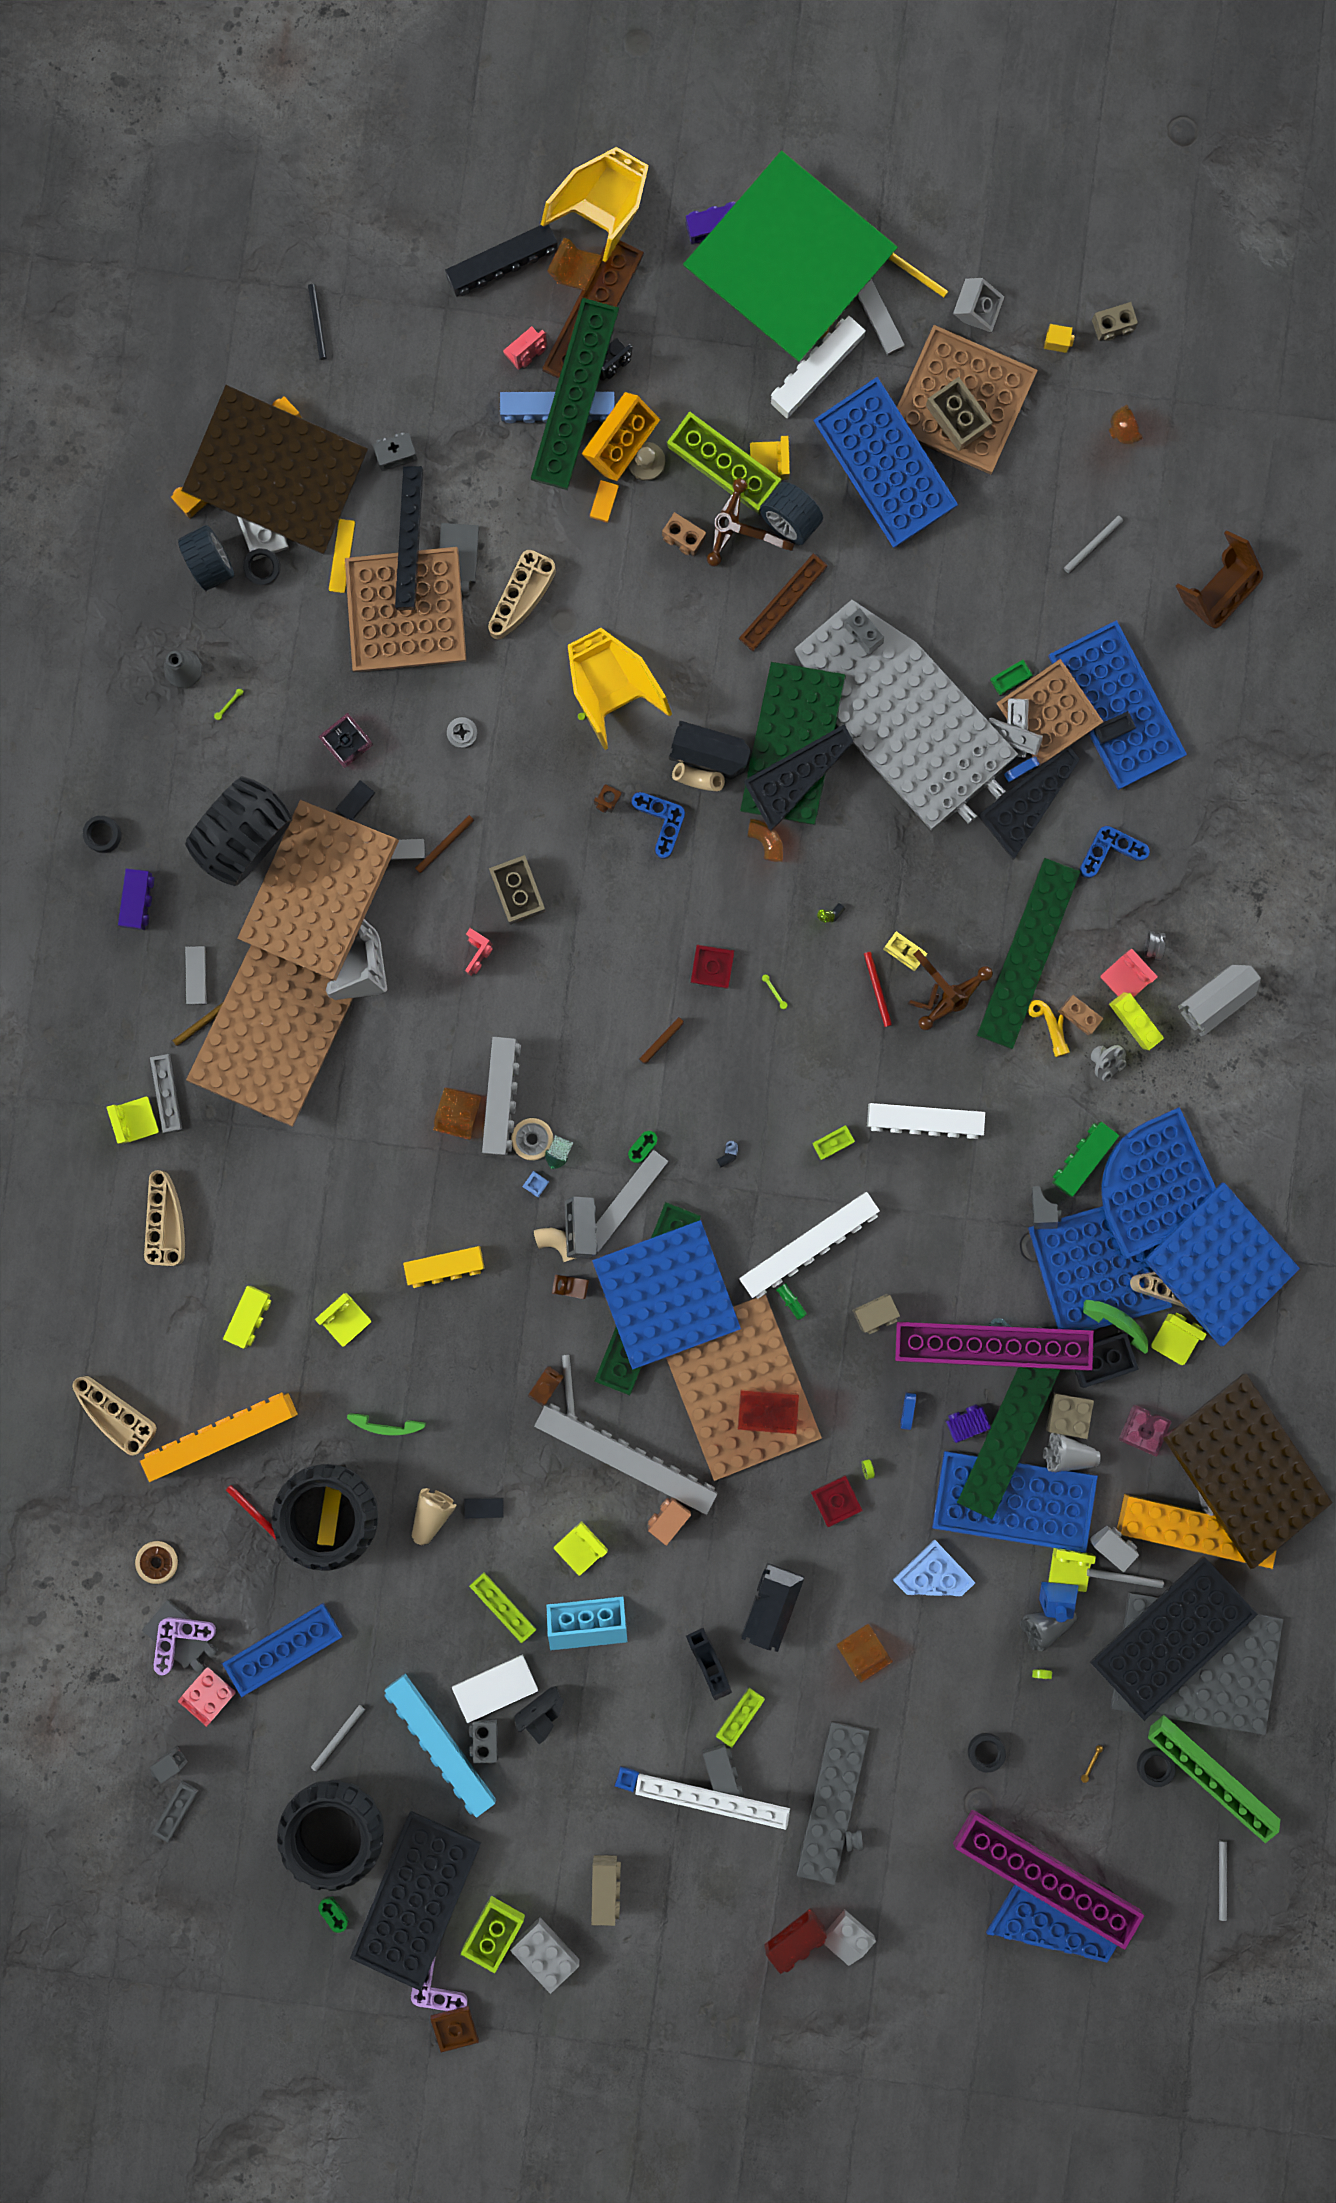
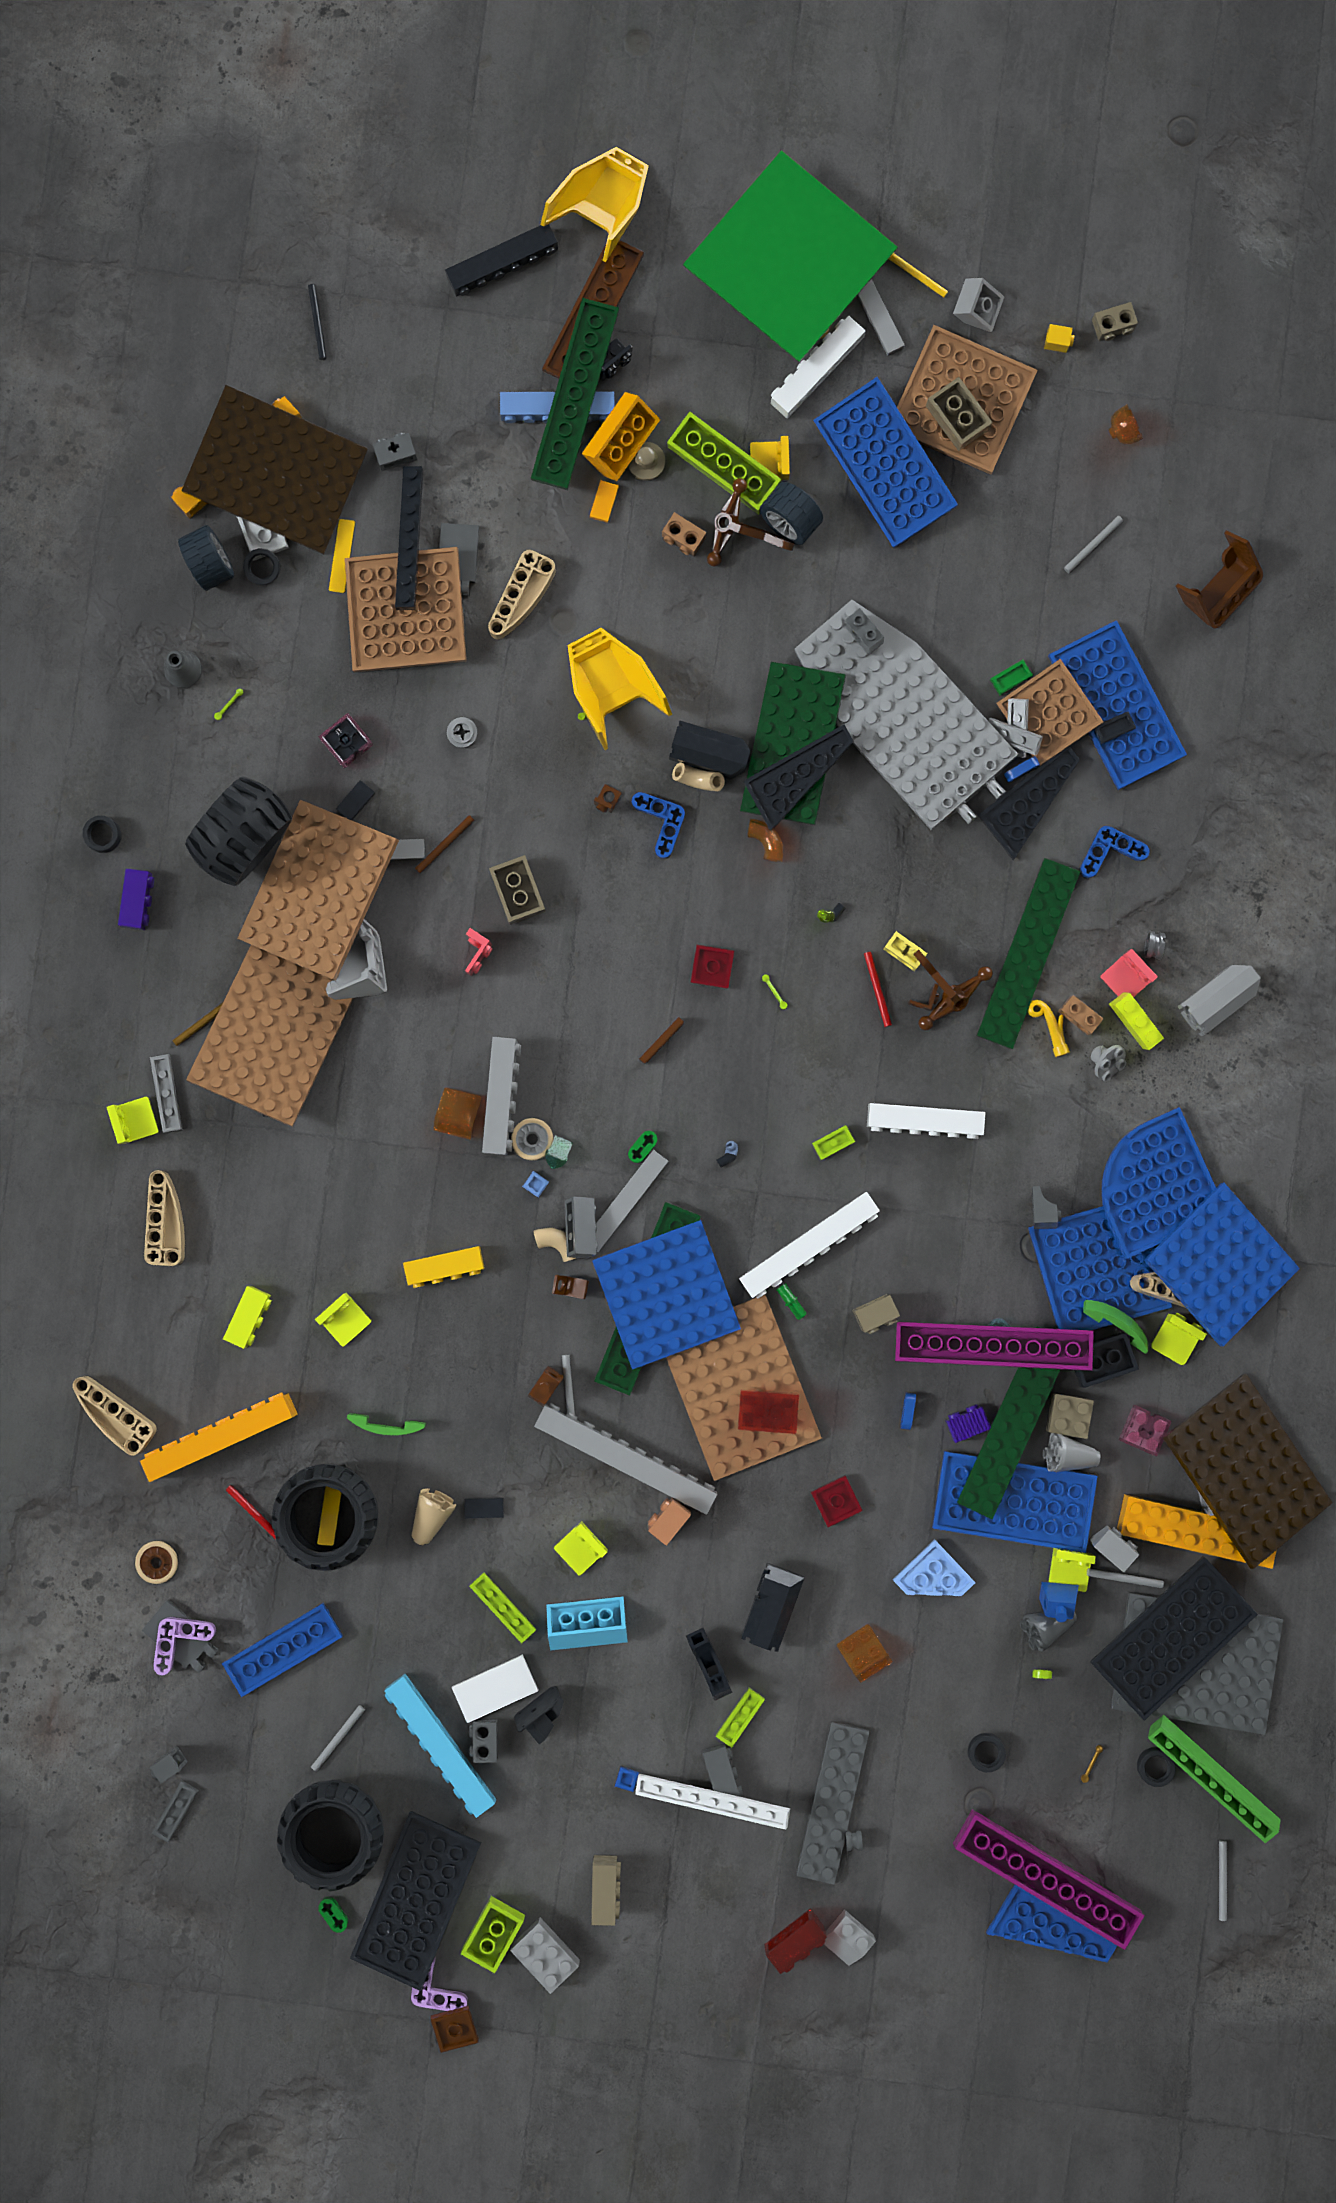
(196, 975): light grey tile -> none
(206, 1696): coral bracket -> none
(526, 347): coral bracket -> none
(574, 266): clear orange bracket -> none
(702, 223): dark purple brick -> none
(783, 602): reddish brown tile -> none
(868, 1469): lime tile -> none
(1085, 1158): green brick -> none

